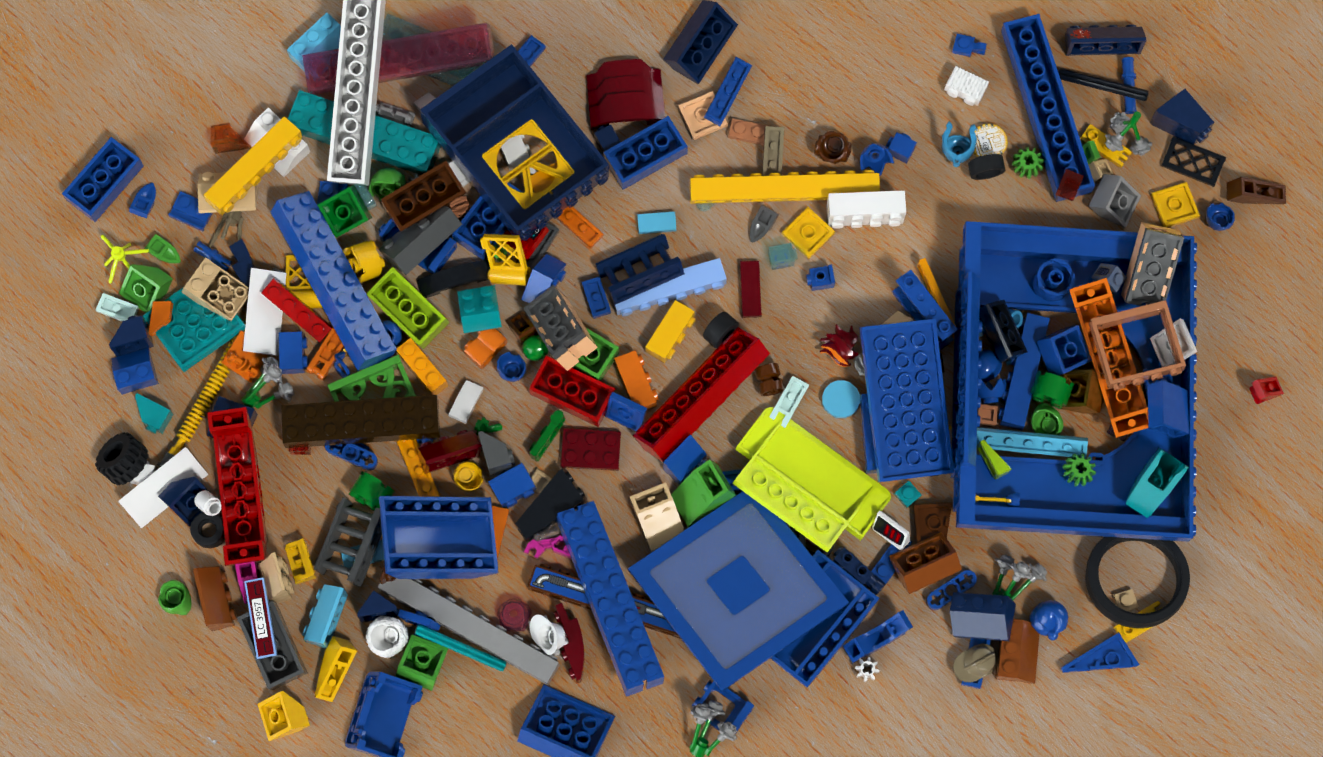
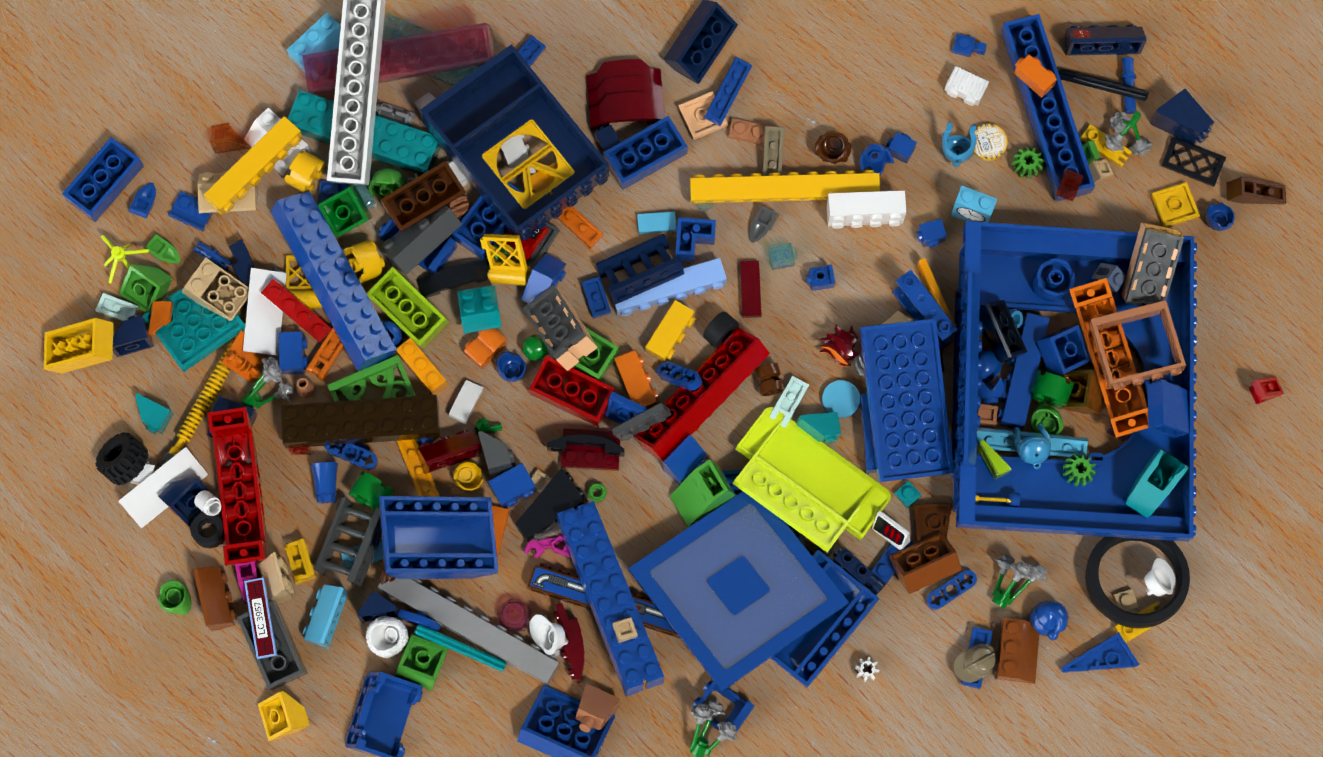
(78, 345): none -> yellow brick
(134, 371): blue slope -> none
(228, 219): dark tan plant -> none
(305, 171): none -> yellow brick
(306, 391): none -> nougat cone
(325, 481): none -> blue plant
(334, 667): yellow slope -> none
(339, 357): blue piece -> none
(521, 327): reddish brown slope -> none
(547, 435): green hinge -> none
(560, 444): none -> black slope
(595, 708): none -> nougat torso
(597, 486): none -> bright green plate
(624, 629): none -> tan tile
(642, 422): none -> dark grey plate
(657, 515): tan slope -> none
(663, 372): none -> blue beam
(693, 232): none -> blue brick
(808, 232): yellow tile -> none
(821, 426): none -> teal slope
(878, 637): blue arch -> none
(931, 233): none -> blue brick
(973, 206): none -> medium azure brick
(982, 616): dark blue slope -> none
(986, 166): black tyre -> none
(1031, 445): none -> dark azure hair
(1035, 75): none -> orange brick
(1115, 200): light grey slope -> none
(1160, 579): none -> white piece
(1162, 346): white tile -> none

